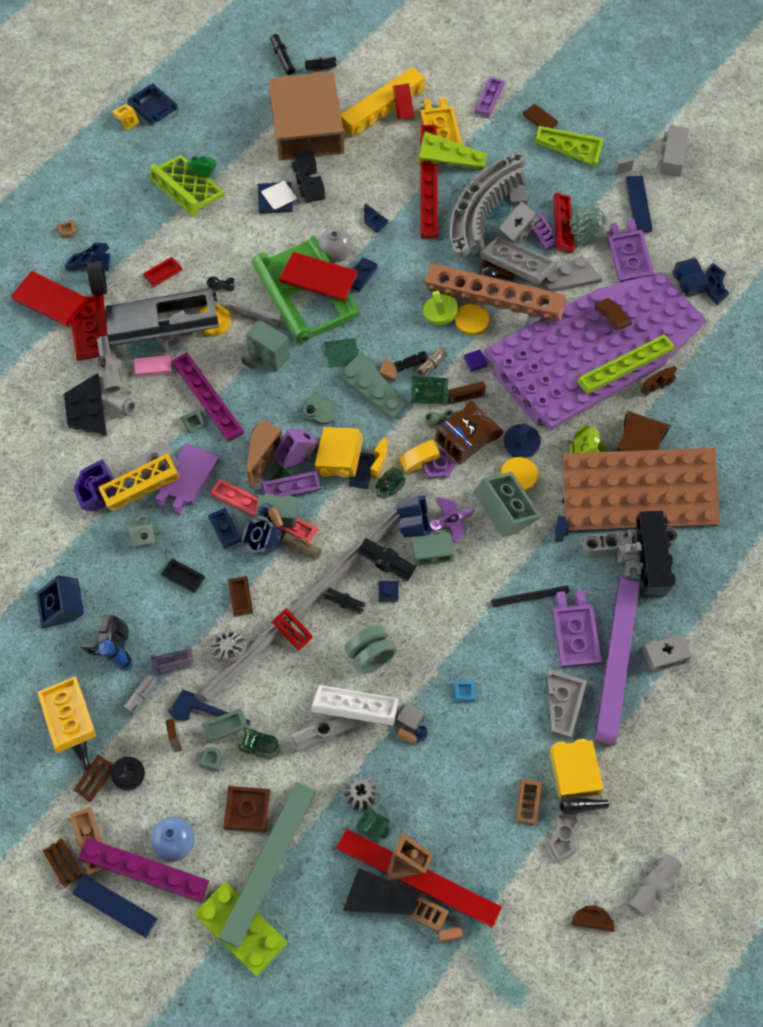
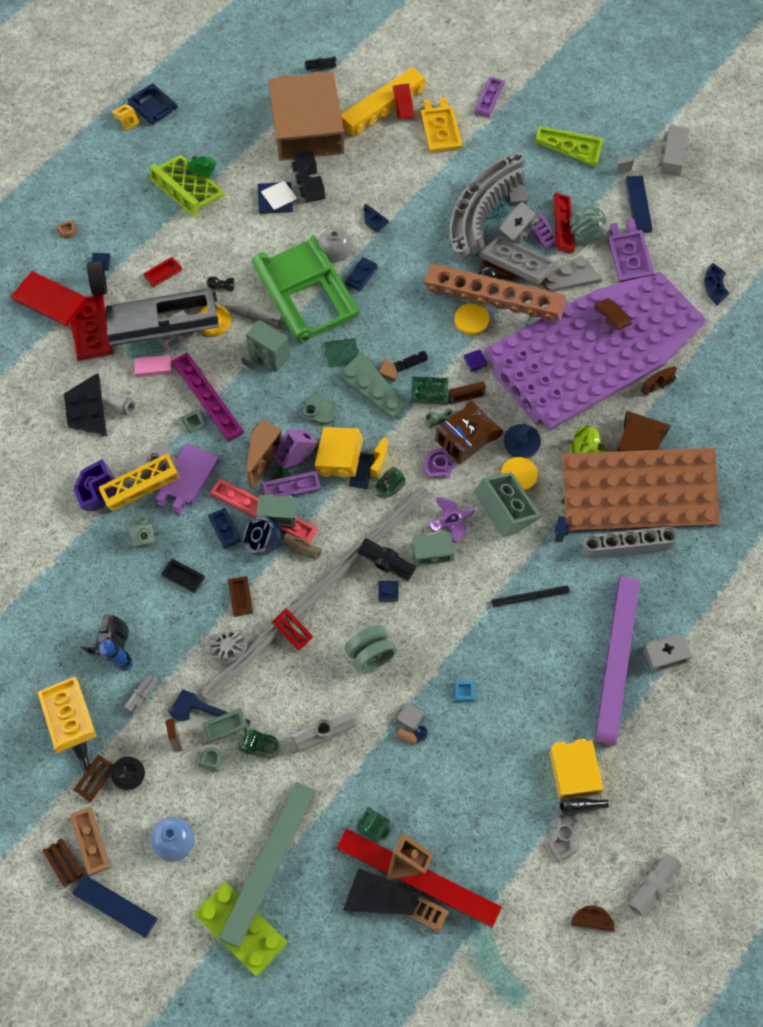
(60, 601): dark blue slope -> none
(91, 254): dark blue tile -> none
(109, 365): light grey piece -> none
(143, 870): magenta plate -> none
(172, 662): clear purple hinge -> none
(246, 809): copper tile -> none
(272, 512): arm -> none
(280, 50): black pin -> none
(318, 276): red tile -> none
(345, 600): black pin -> none
(351, 792): light grey gear -> none
(355, 705): white tile -> none
(413, 516): dark blue brick -> none
(414, 458): yellow slope -> none
(428, 192): red tile -> none
(432, 362): dark tan pin -> none
(440, 309): lime tile -> none
(445, 151): lime wing -> none
(450, 935): nougat tile -> none
(529, 783): medium nougat slope -> none
(540, 117): reddish brown tile -> none
(565, 699): light grey wing -> none
(576, 631): medium lavender tile -> none
(625, 364): lime tile -> none
(628, 553): light grey pin -> none
(655, 554): black wedge -> none
(690, 277): dark blue brick -> none

